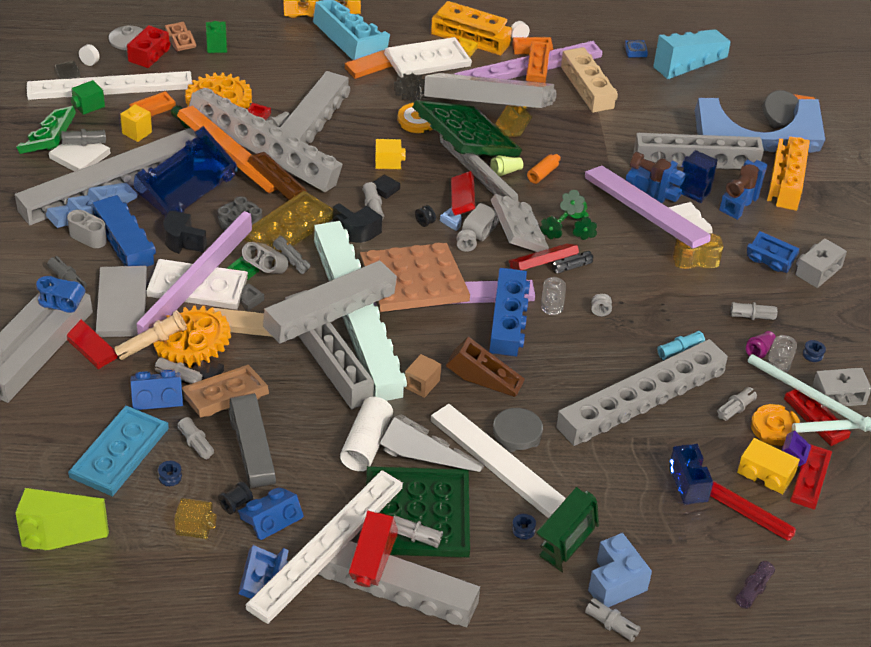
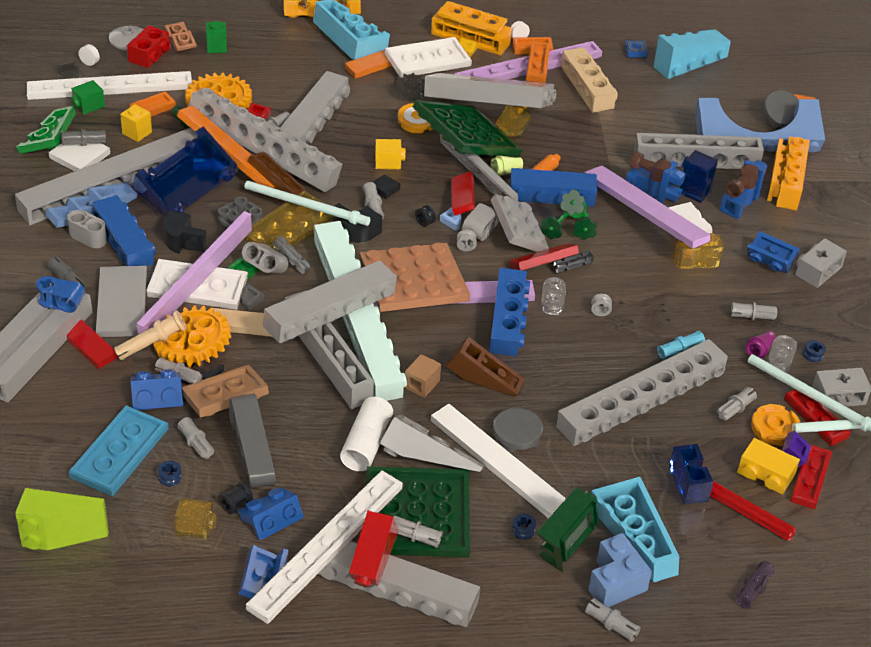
(354, 217): none -> light aqua bar
(549, 186): none -> blue brick
(630, 511): none -> medium azure wedge

